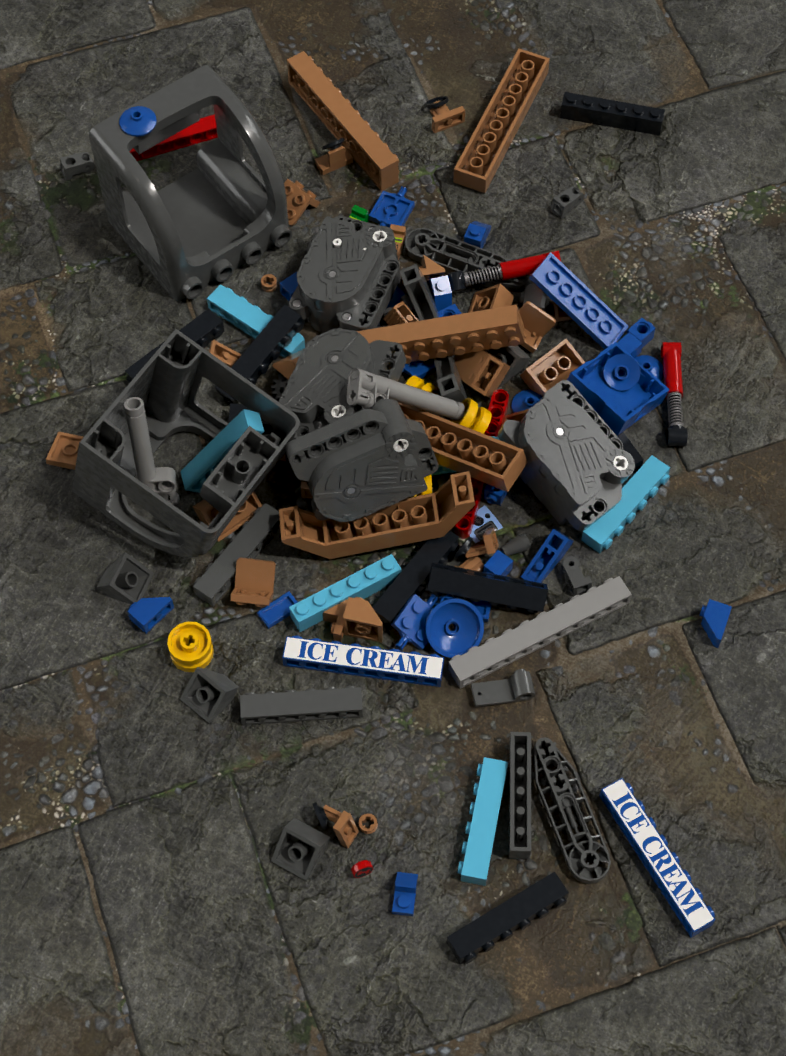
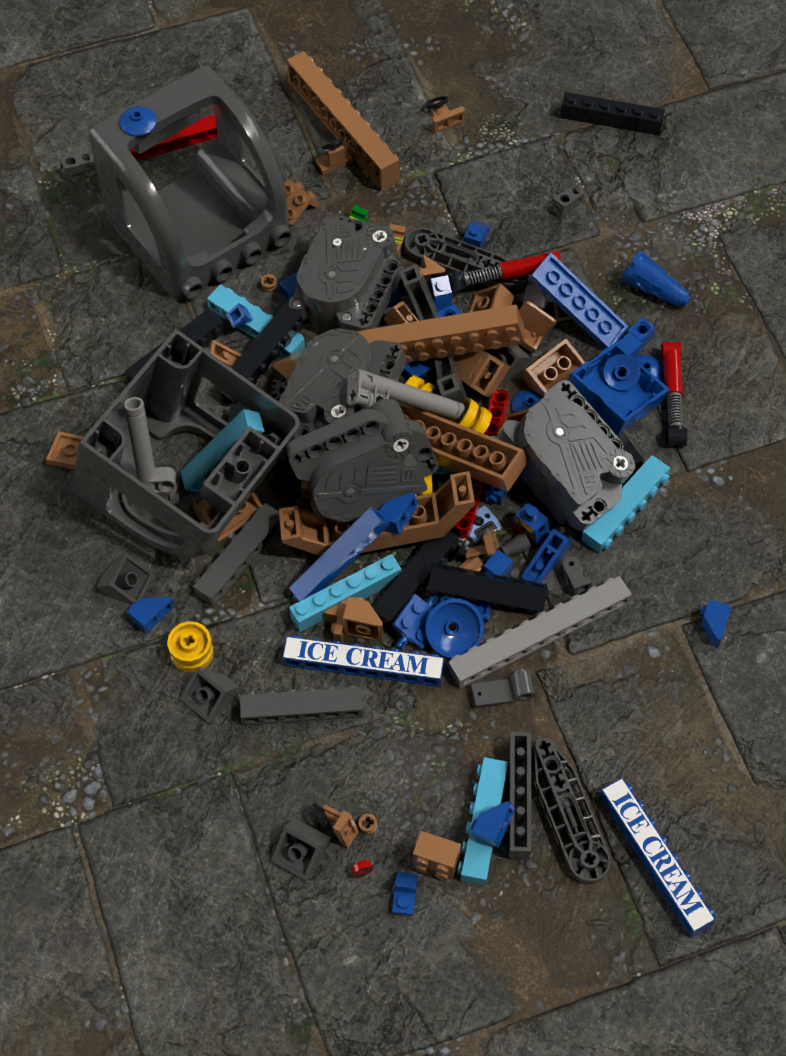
(239, 316): none -> blue slope
(254, 582): medium nougat bracket -> none
(277, 610): blue tile -> none
(340, 554): none -> blue brick
(392, 208): blue plate -> none
(399, 511): none -> blue slope
(436, 856): none -> medium nougat brick
(493, 823): none -> blue slope
(501, 120): medium nougat brick -> none
(507, 918): black brick -> none
(531, 522): none -> blue torso
(653, 280): none -> blue cone

